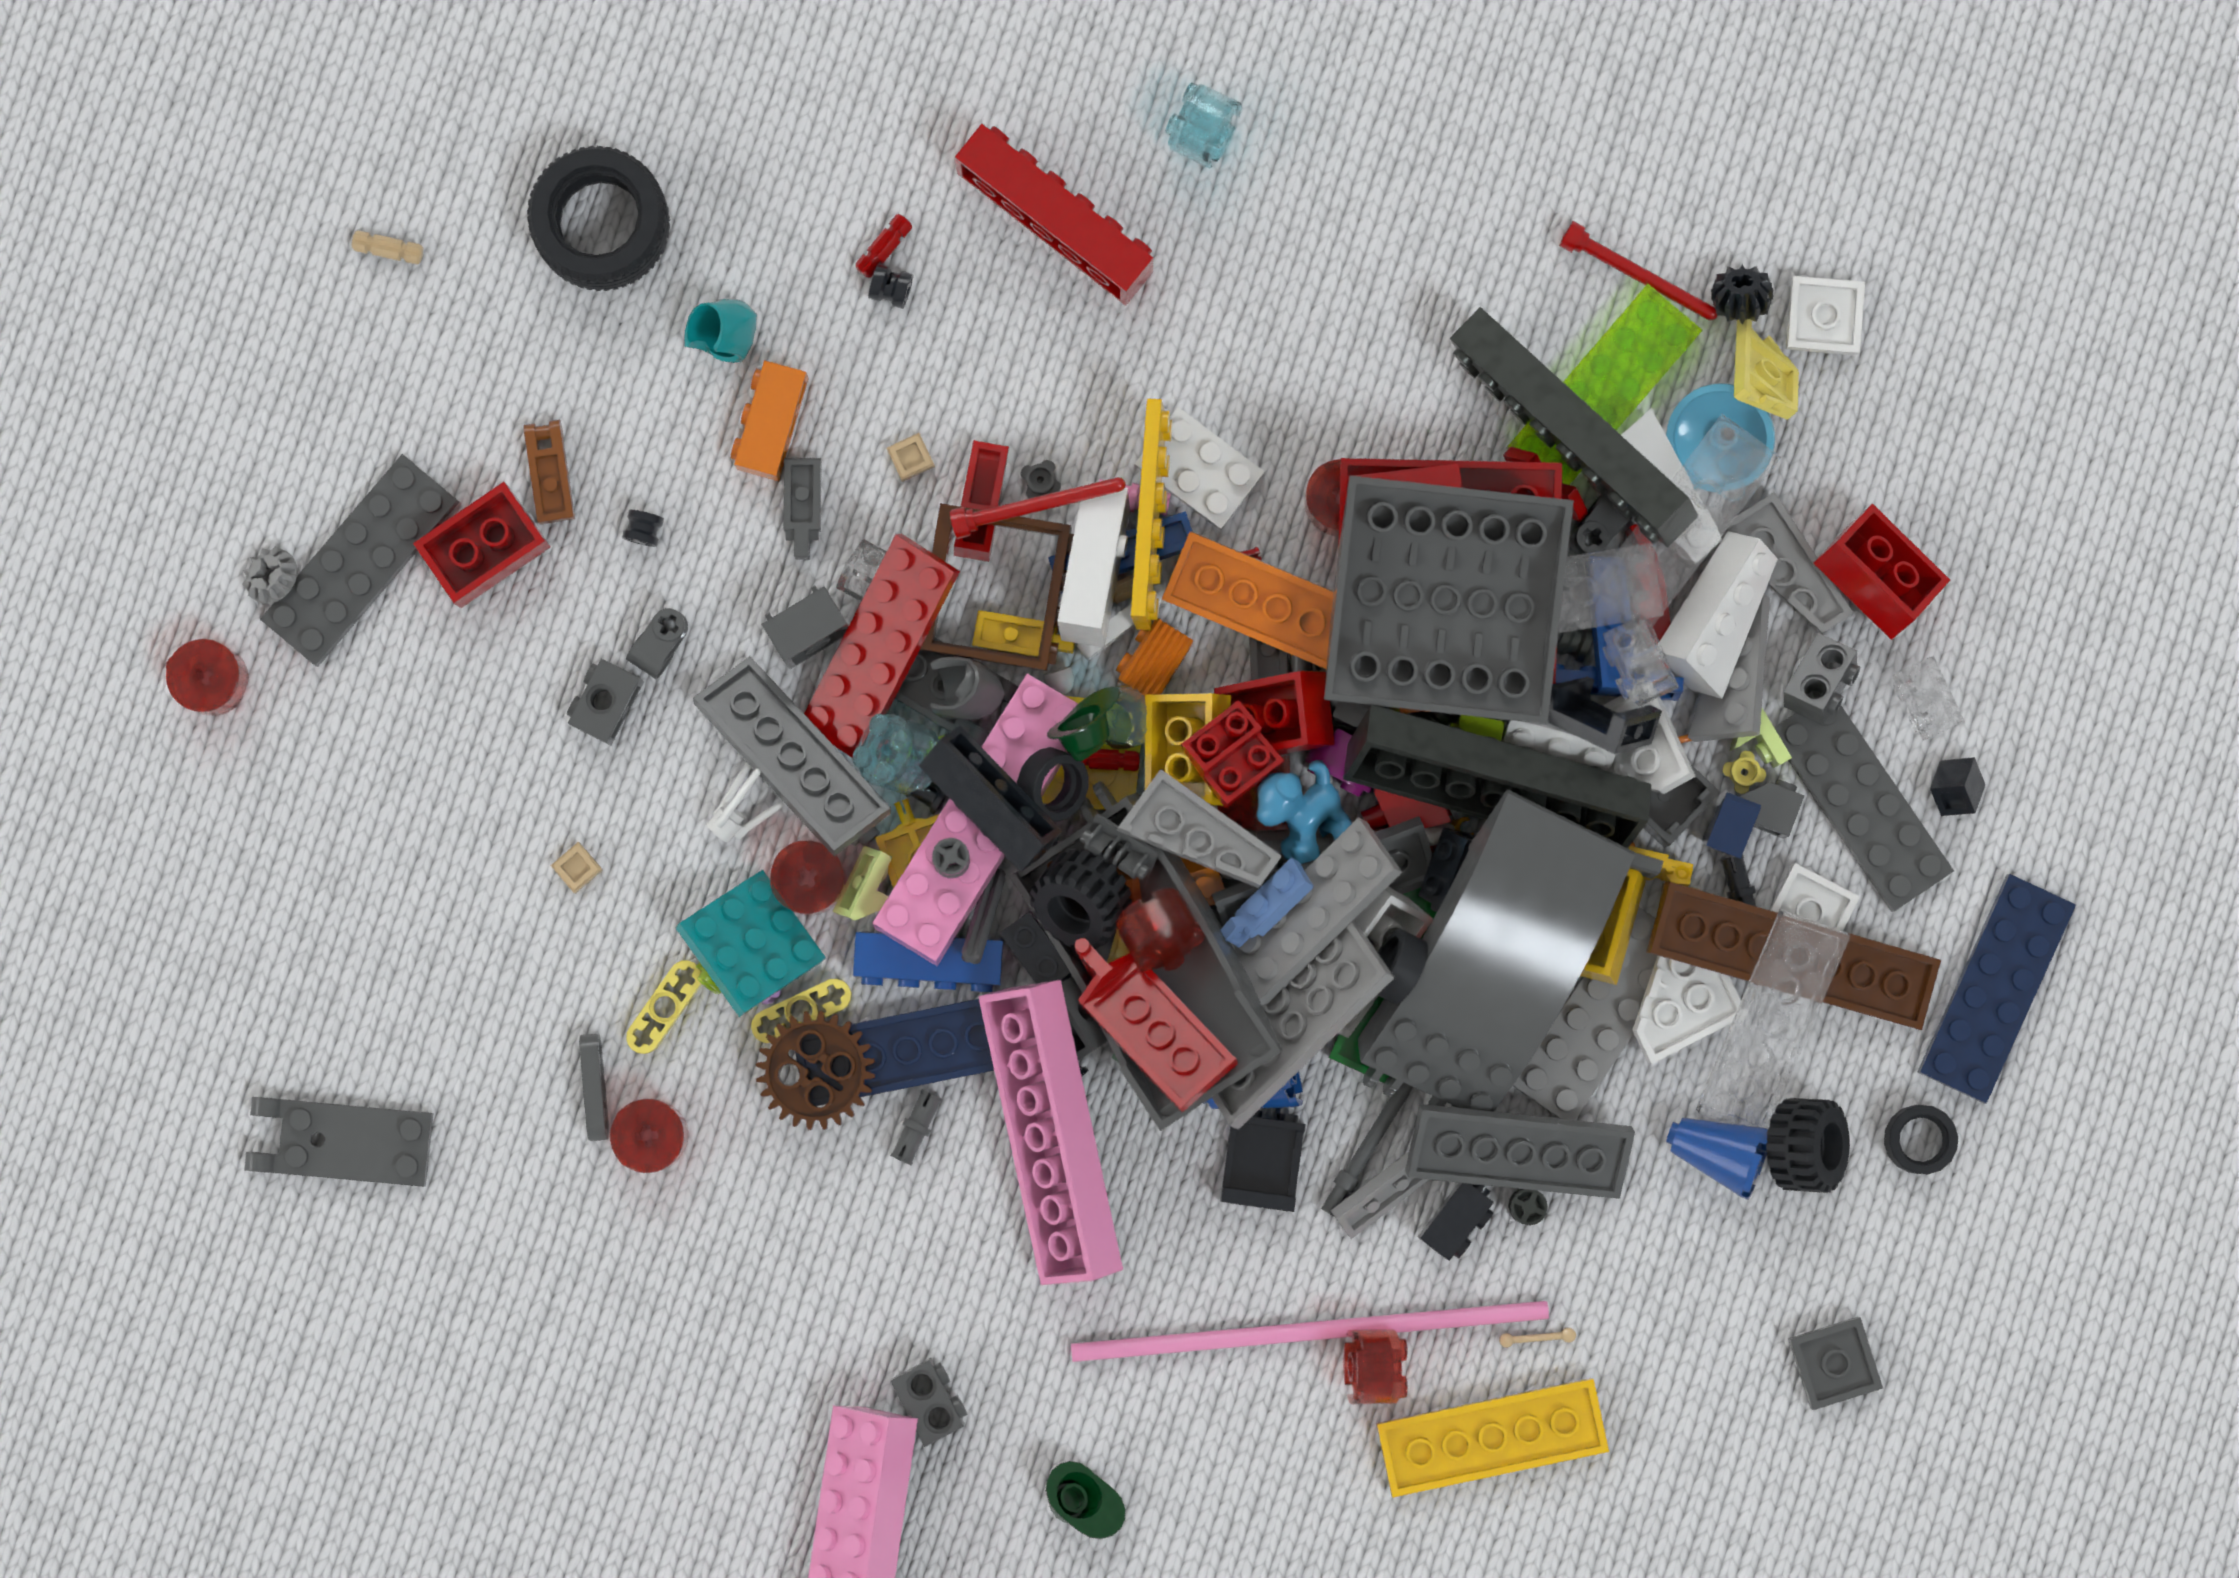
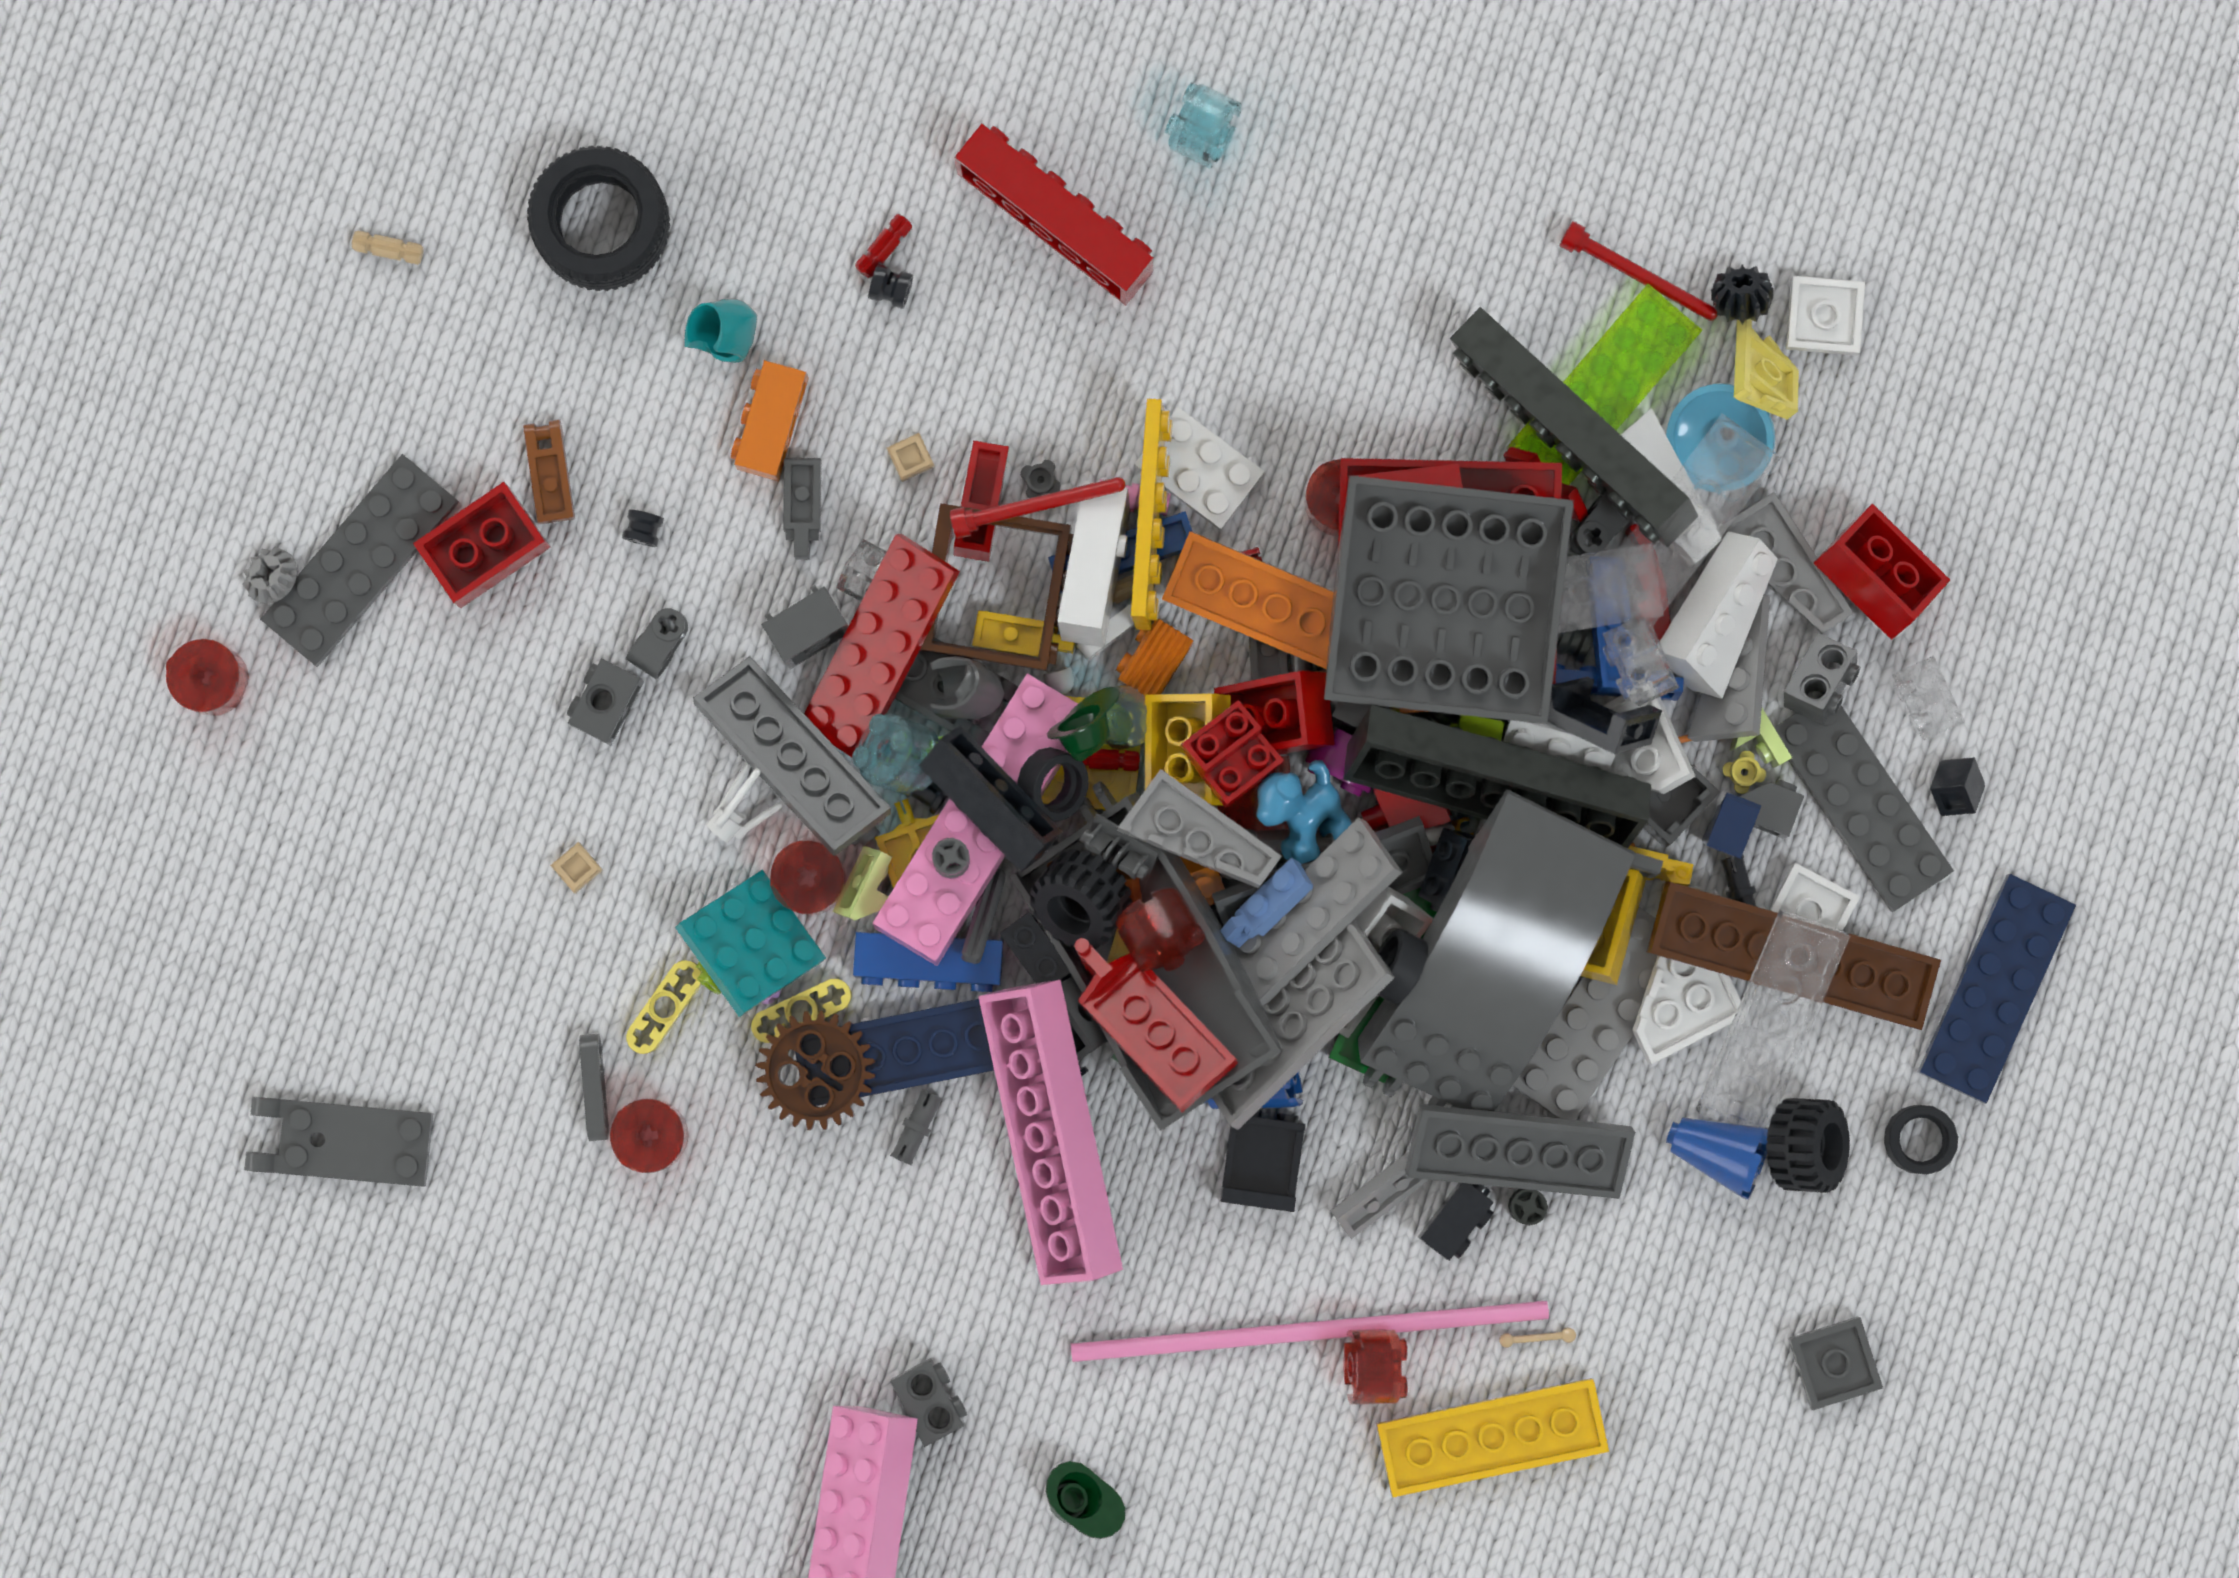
(1347, 1180): dark grey bar -> none

